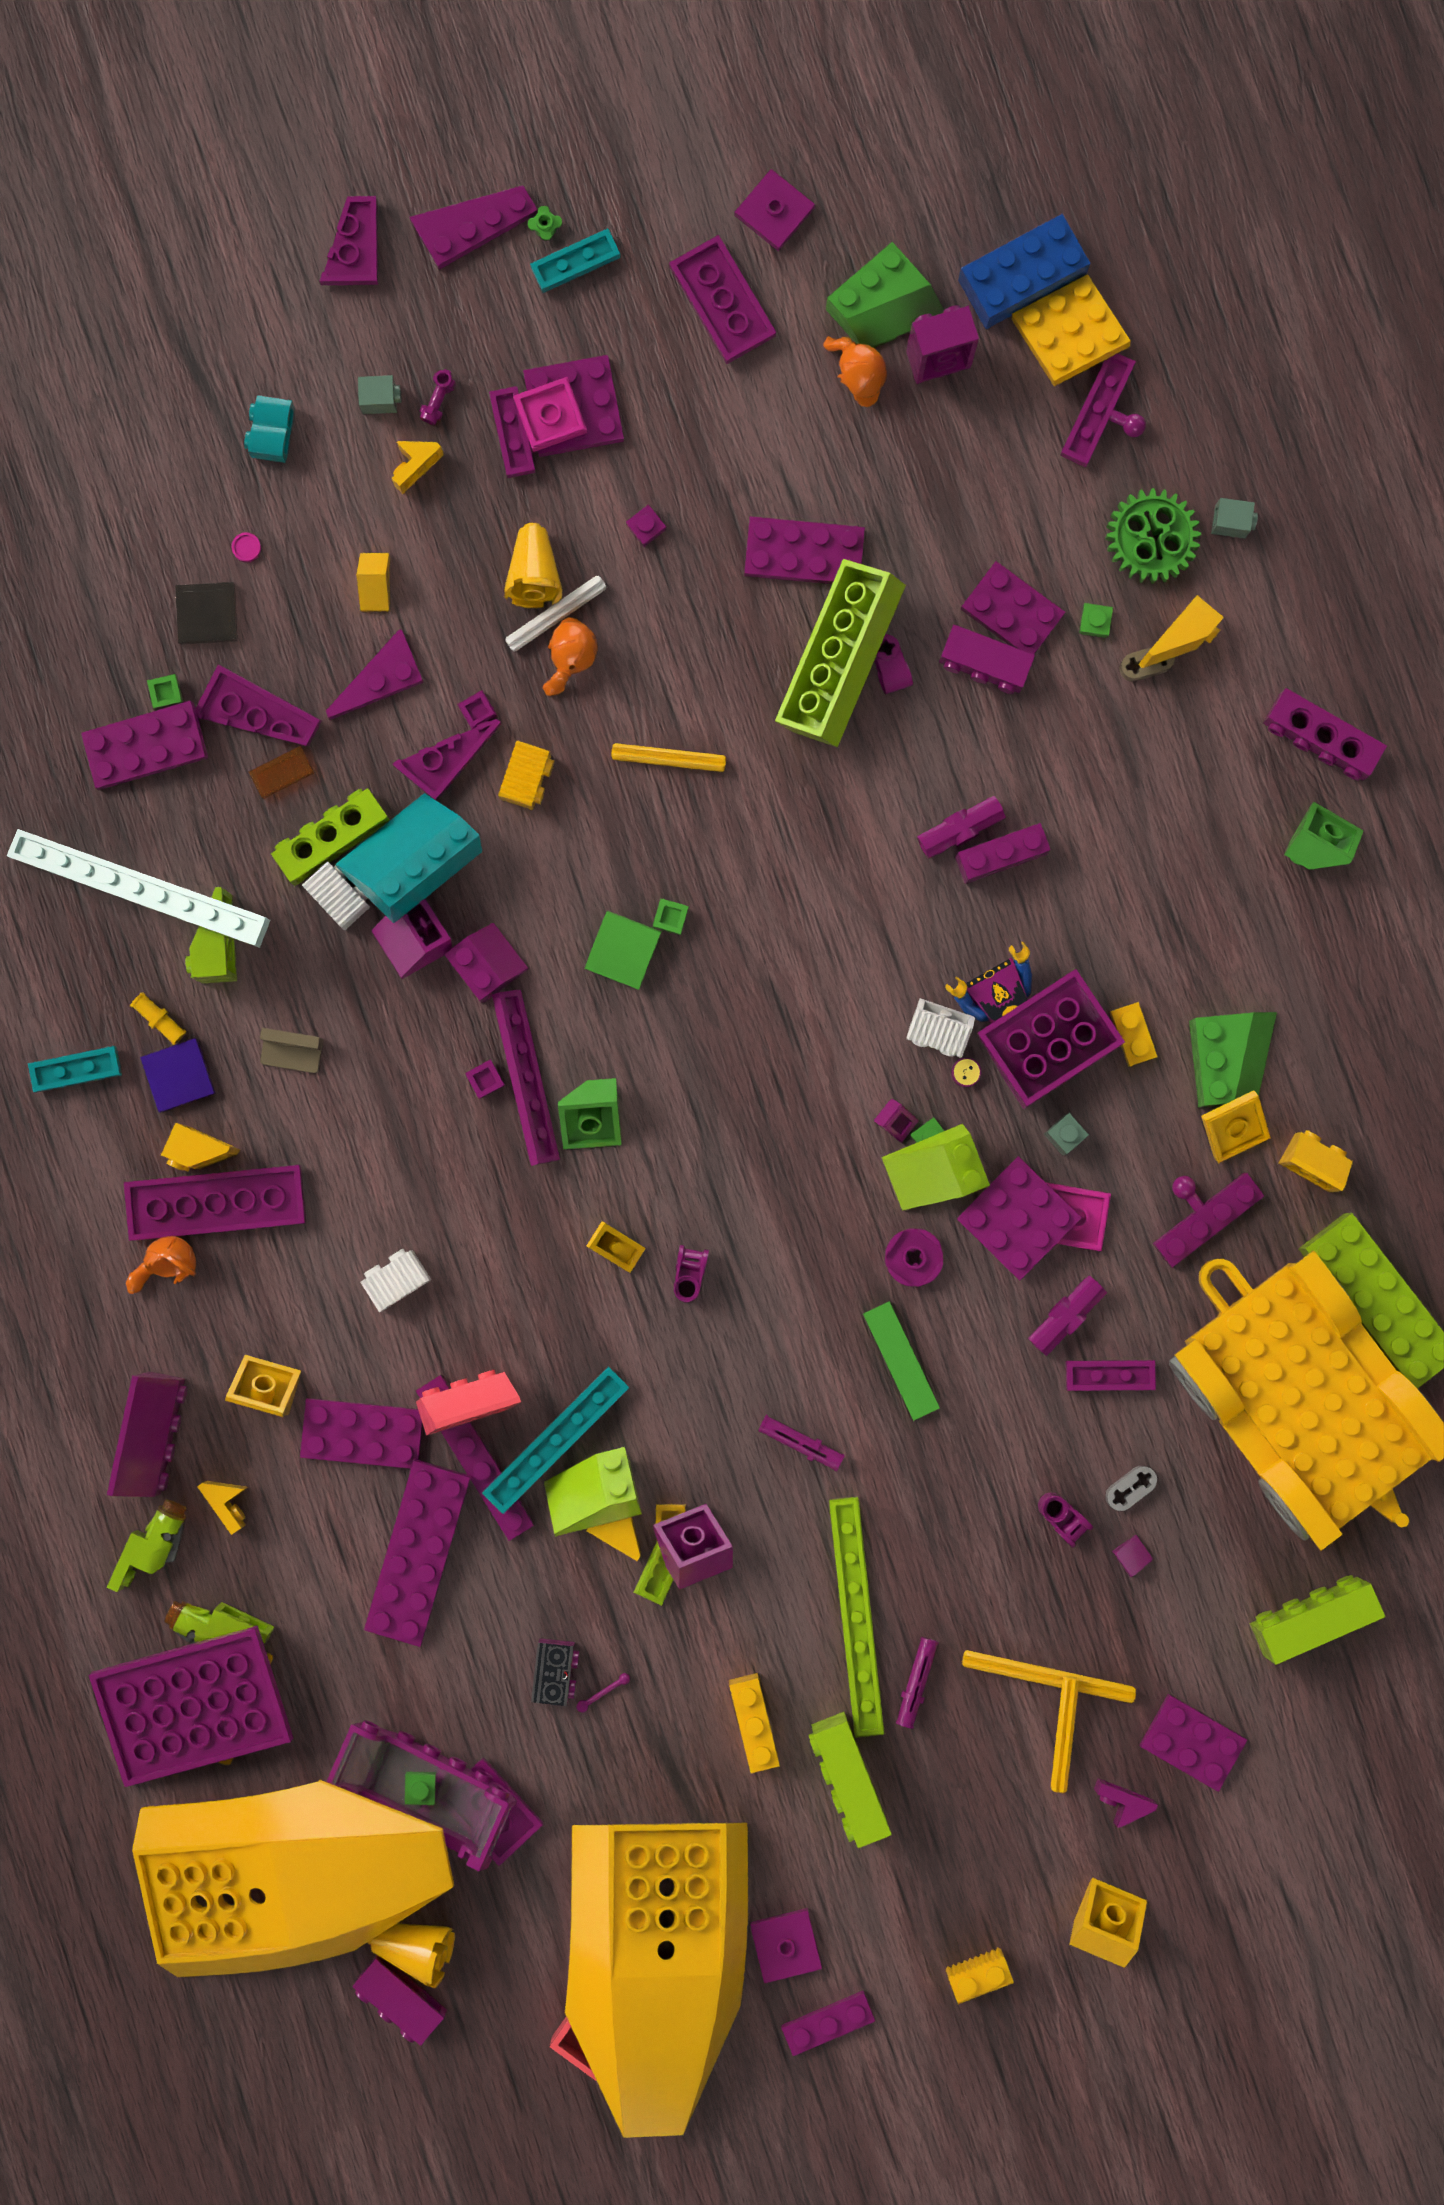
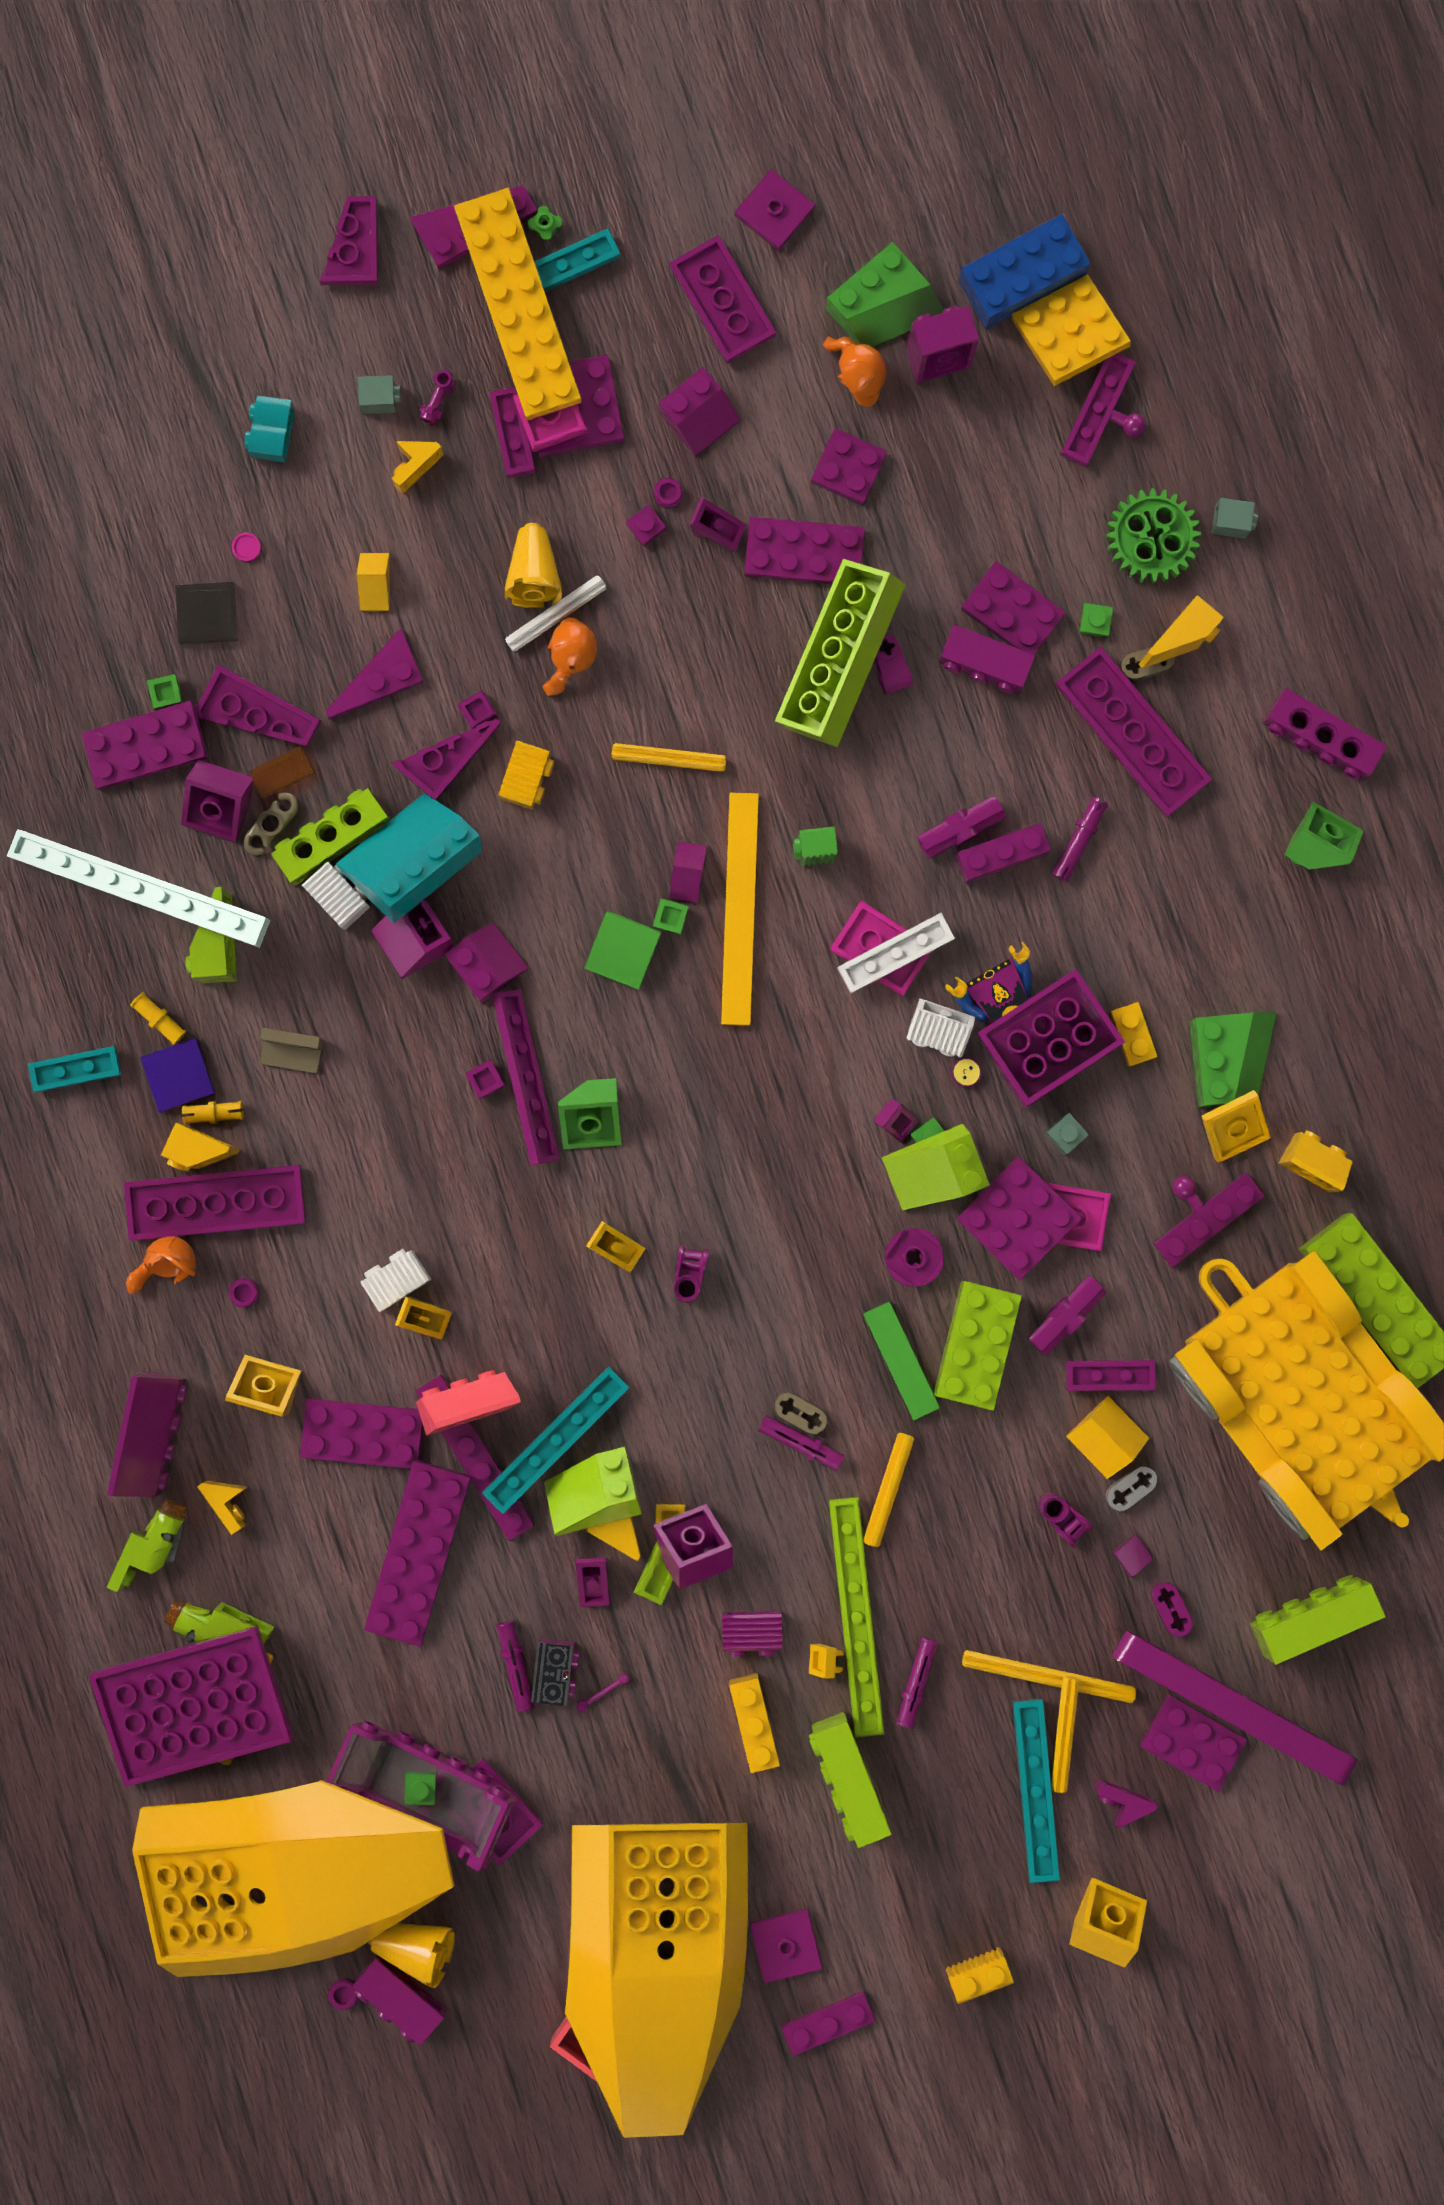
(212, 1112): none -> yellow pin
(216, 800): none -> magenta slope
(243, 1292): none -> magenta tile
(258, 830): none -> dark tan piece
(342, 1994): none -> magenta tile
(423, 1318): none -> yellow slope
(507, 1631): none -> magenta pin
(517, 304): none -> yellow plate
(592, 1582): none -> magenta slope
(668, 493): none -> magenta tile
(687, 872): none -> magenta slope
(698, 411): none -> magenta slope
(716, 524): none -> magenta slope
(739, 909): none -> yellow tile
(752, 1632): none -> magenta brick
(803, 1406): none -> dark tan beam
(815, 846): none -> bright green brick
(823, 1661): none -> yellow tile
(848, 466): none -> magenta plate
(867, 930): none -> dark pink tile
(888, 1489): none -> yellow axle
(895, 953): none -> white plate
(977, 1345): none -> lime brick
(1035, 1790): none -> teal plate
(1085, 829): none -> magenta pin
(1108, 1438): none -> yellow slope
(1133, 732): none -> magenta plate
(1165, 1611): none -> magenta beam
(1235, 1708): none -> magenta beam

